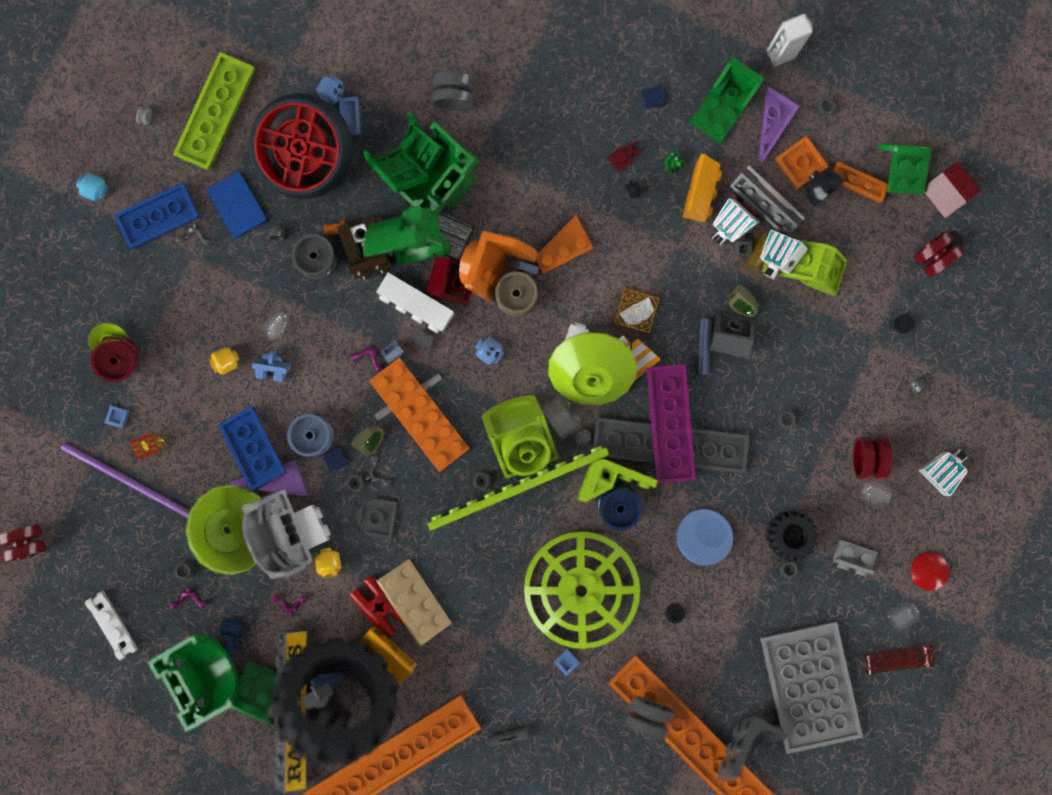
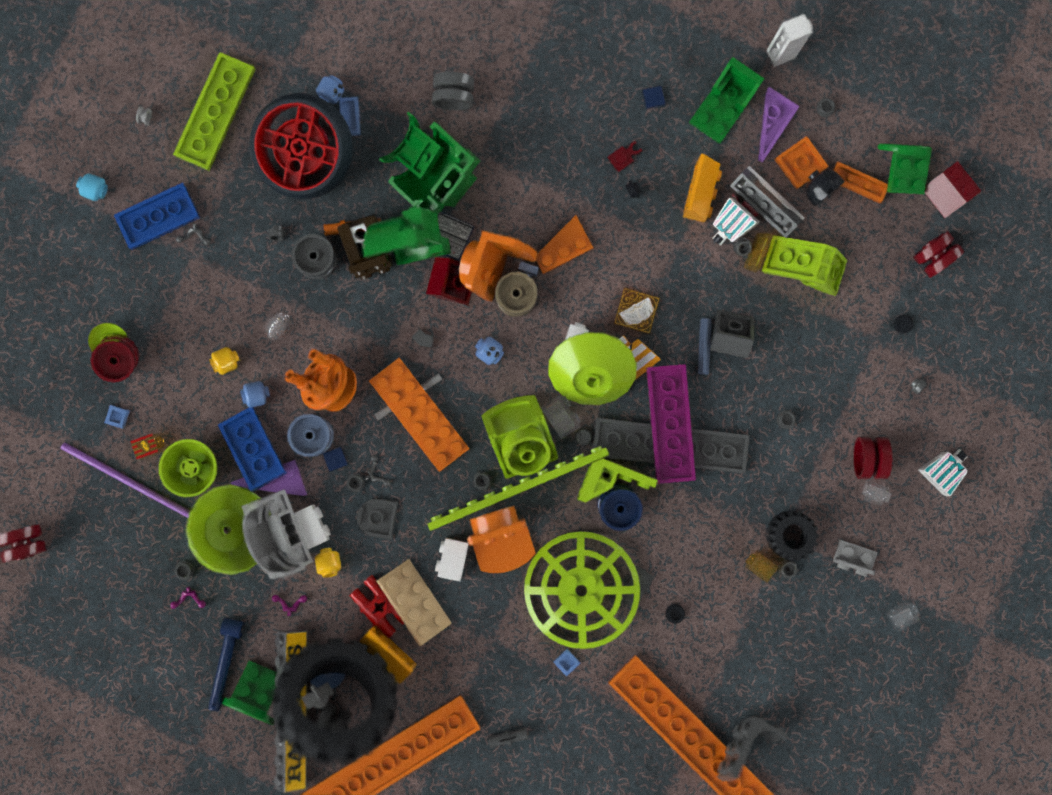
(111, 625): white plate -> none
(178, 473): none -> lime piece
(205, 675): green piece -> none
(236, 205): blue tile -> none
(254, 394): none -> medium blue head
(271, 363): medium blue hips -> none
(325, 382): none -> orange piece
(368, 440): olive rock -> none
(370, 351): magenta piece -> none
(392, 351): sand blue plate -> none
(398, 168): green piece -> none
(415, 302): white brick -> none
(452, 559): none -> white brick
(501, 541): none -> orange piece
(649, 717): dark grey wheel -> none
(673, 162): green plant -> none
(704, 537): medium blue piece -> none
(743, 302): olive rock -> none
(761, 566): none -> clear yellow brick
(781, 253): white torso -> none
(811, 687): light grey plate -> none
(899, 659): clear red plate -> none
(929, 571): red dish -> none

